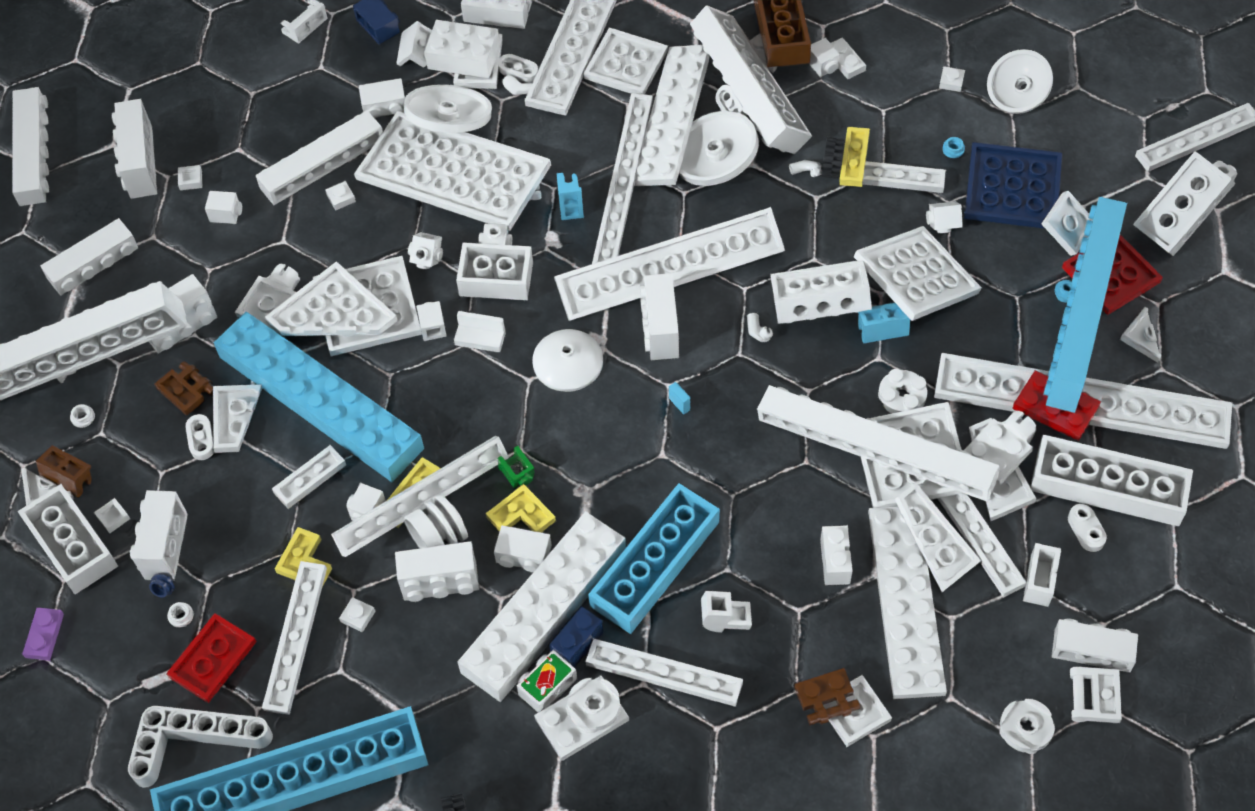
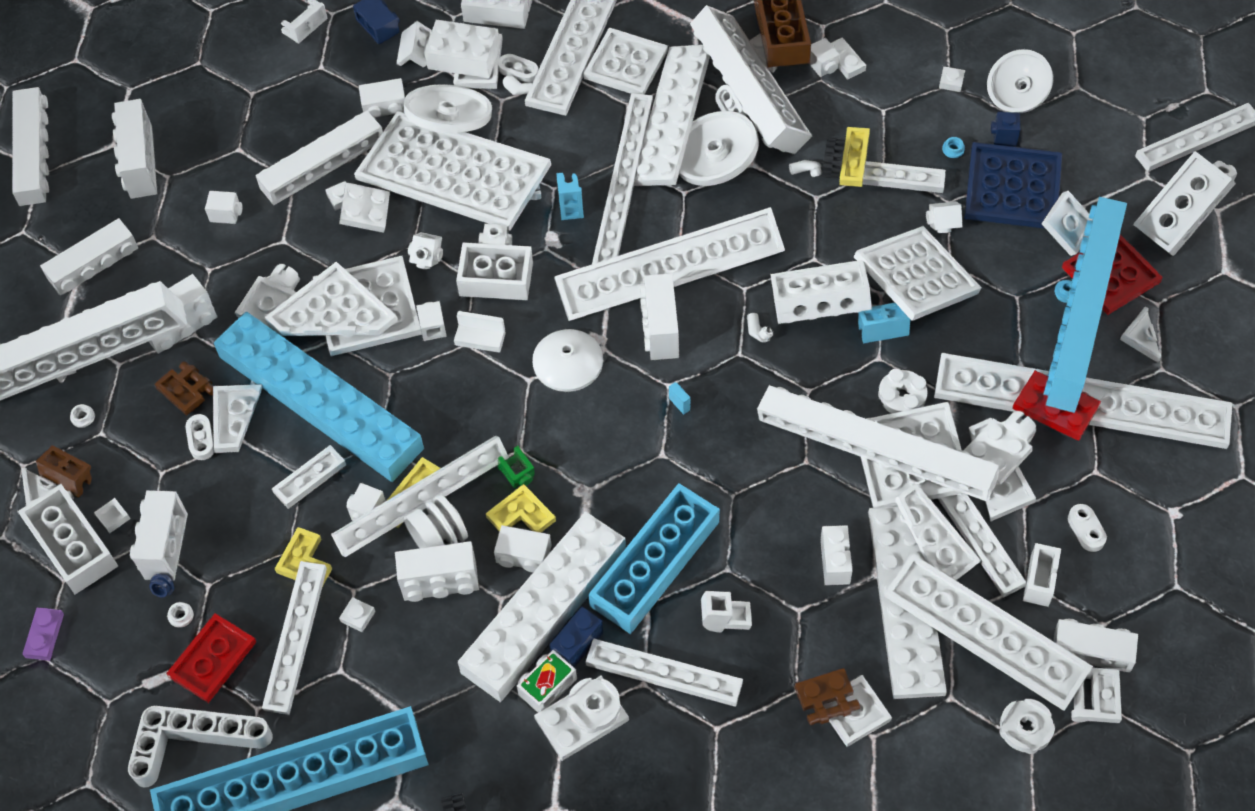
(189, 177): white plate -> none
(364, 207): none -> white plate
(988, 632): none -> white plate
(1006, 128): none -> dark blue brick
(1112, 480): white brick -> none

